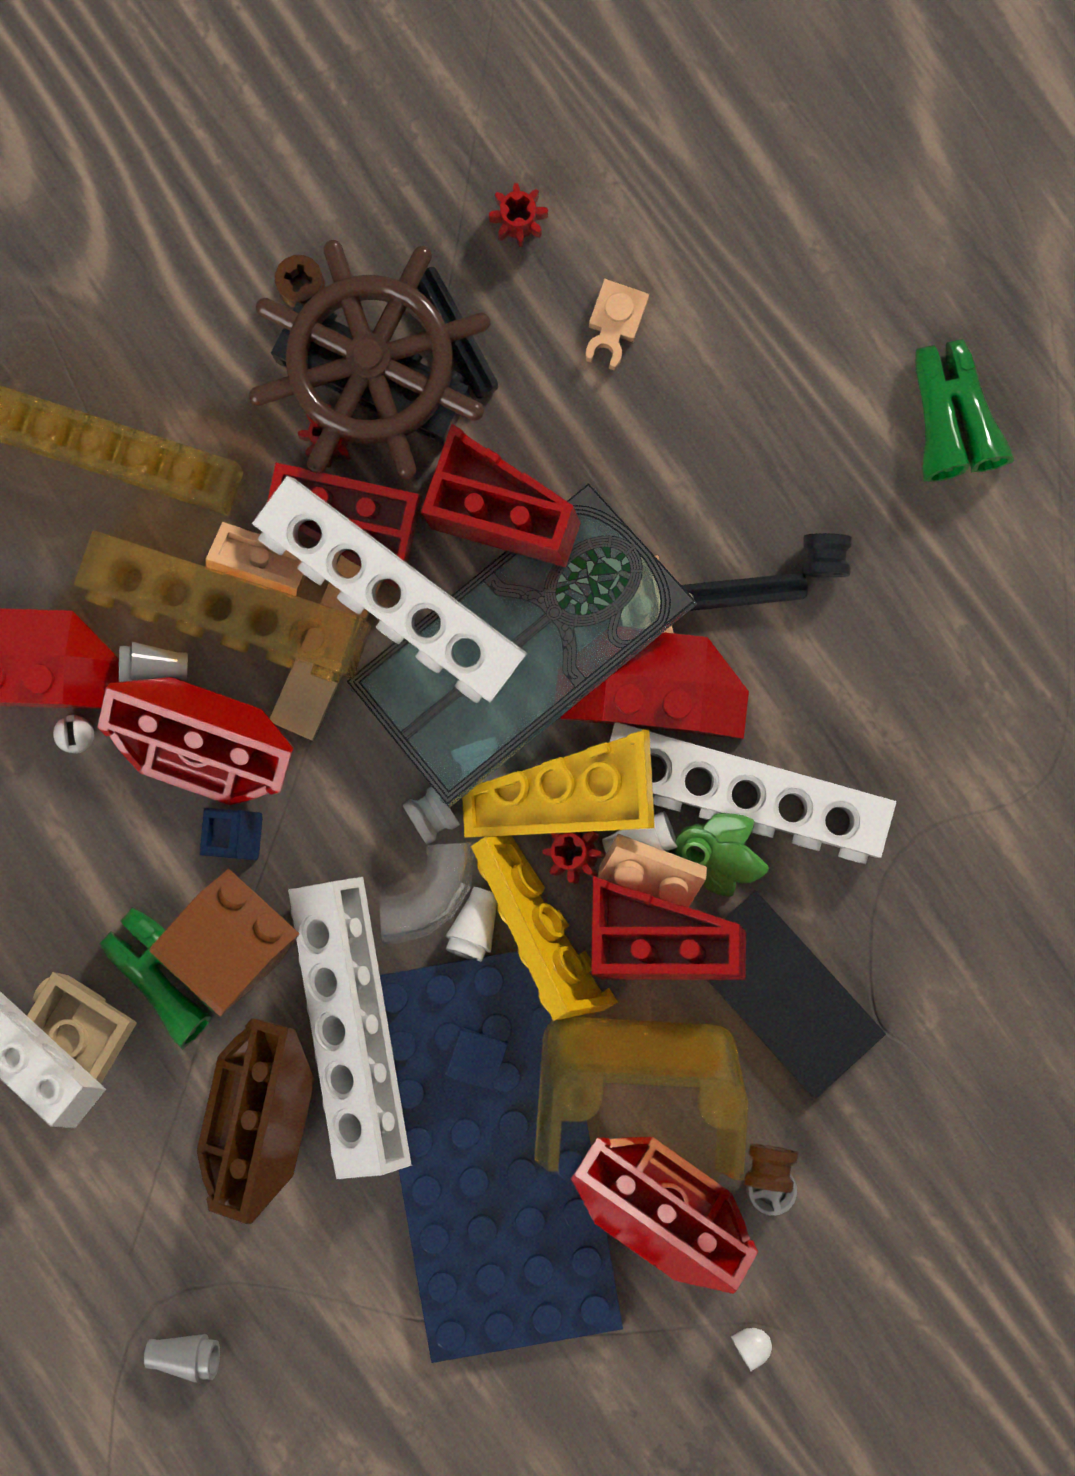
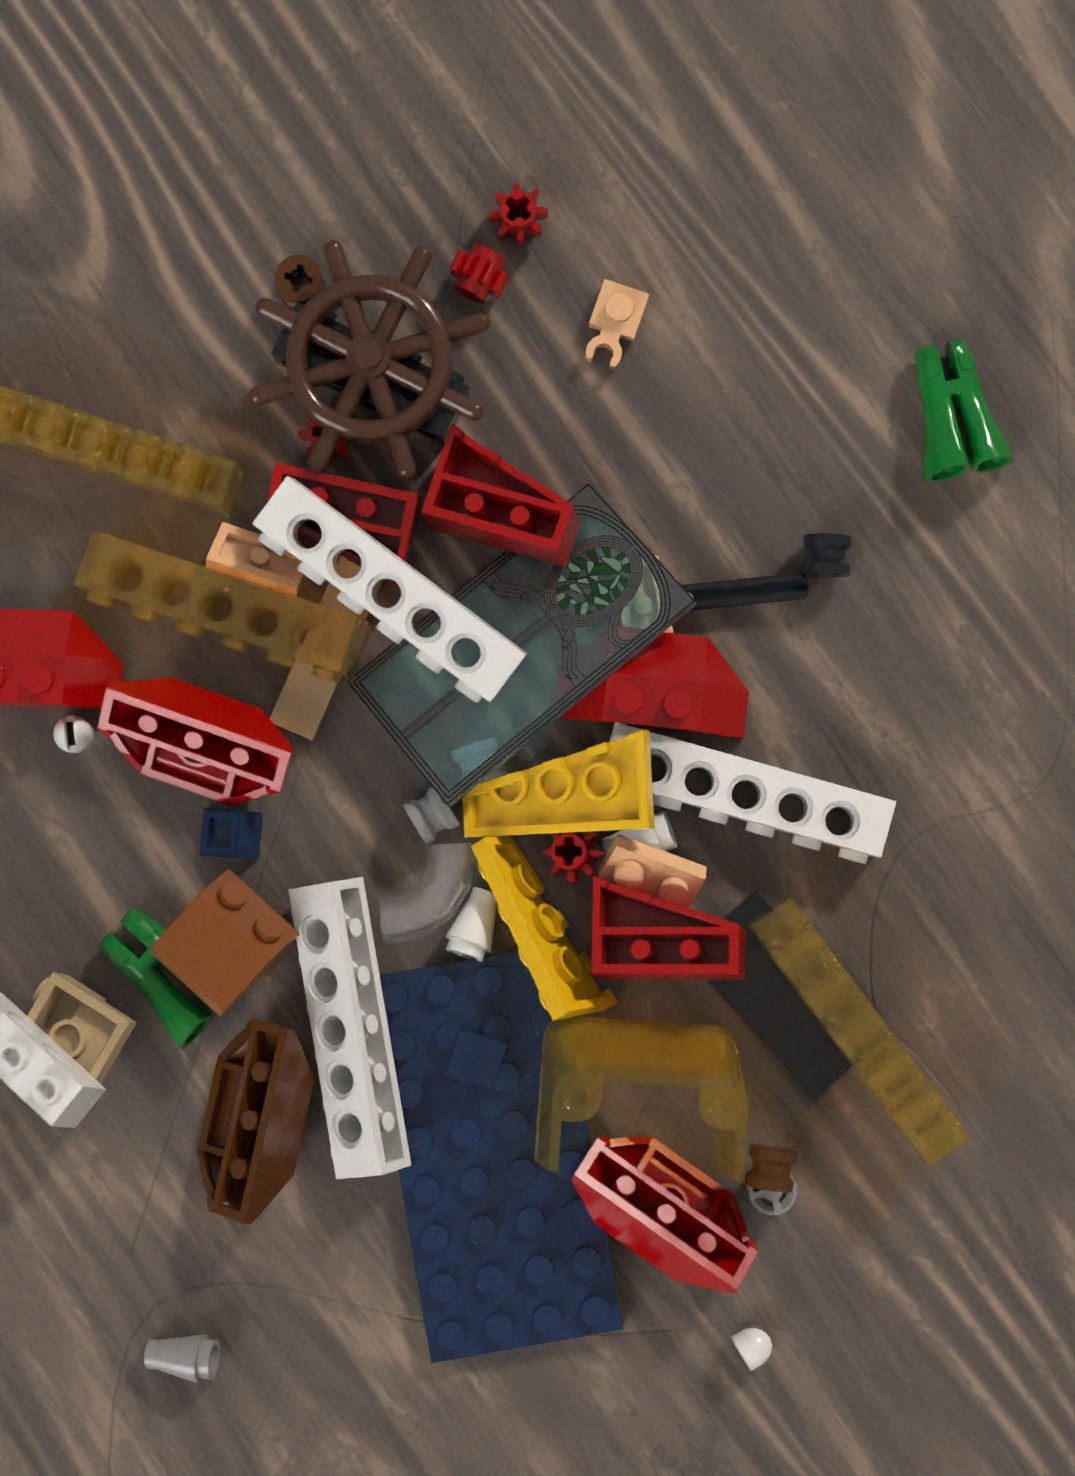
(151, 662): light grey cone -> none
(464, 350): black axle -> none
(479, 273): none -> red gear
(724, 852): bright green plate -> none
(858, 1031): none -> clear yellow brick

